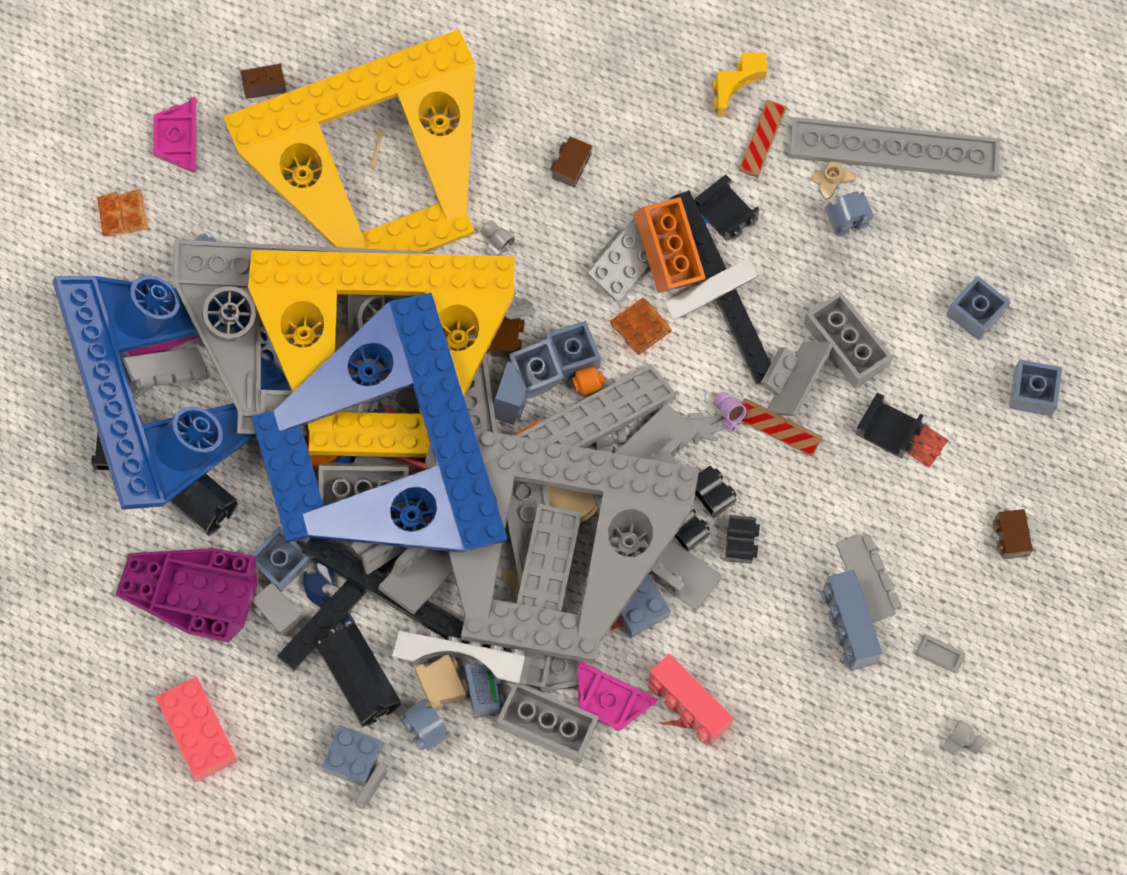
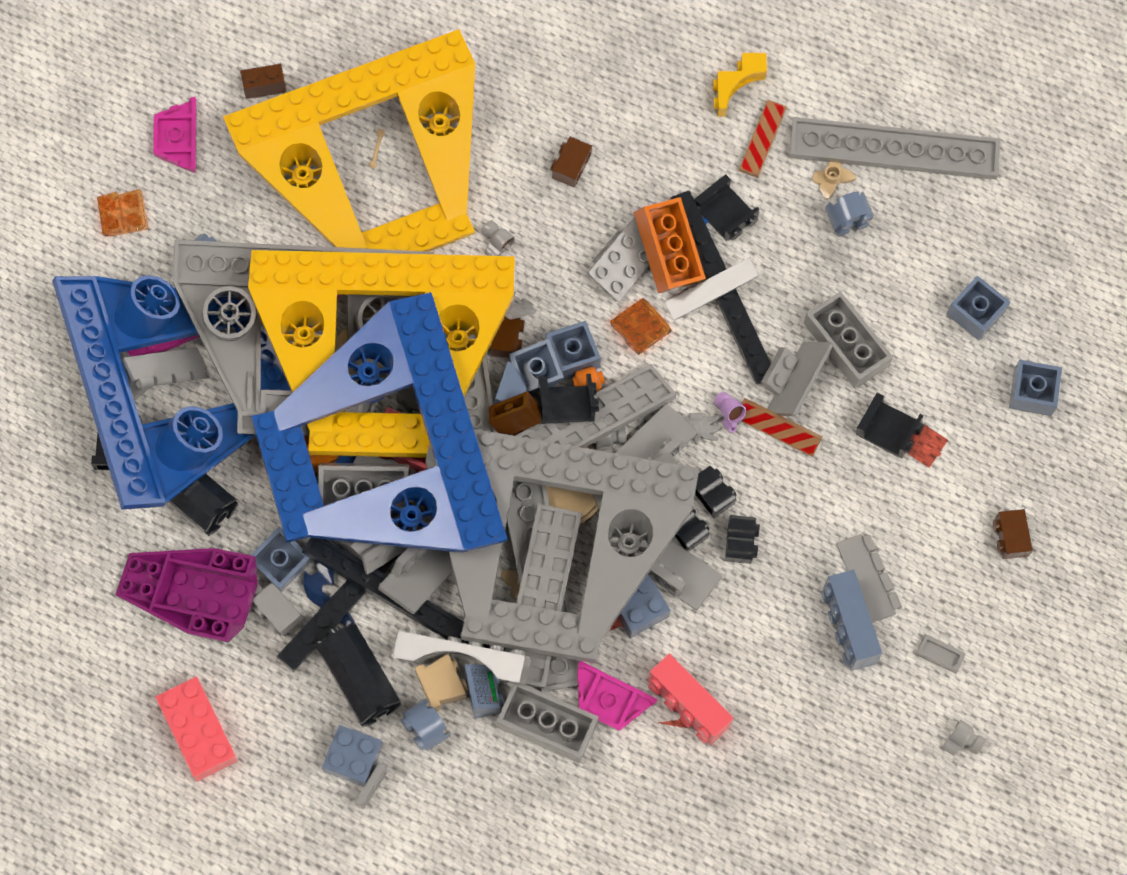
(515, 414): none -> reddish brown brick
(567, 403): none -> black panel

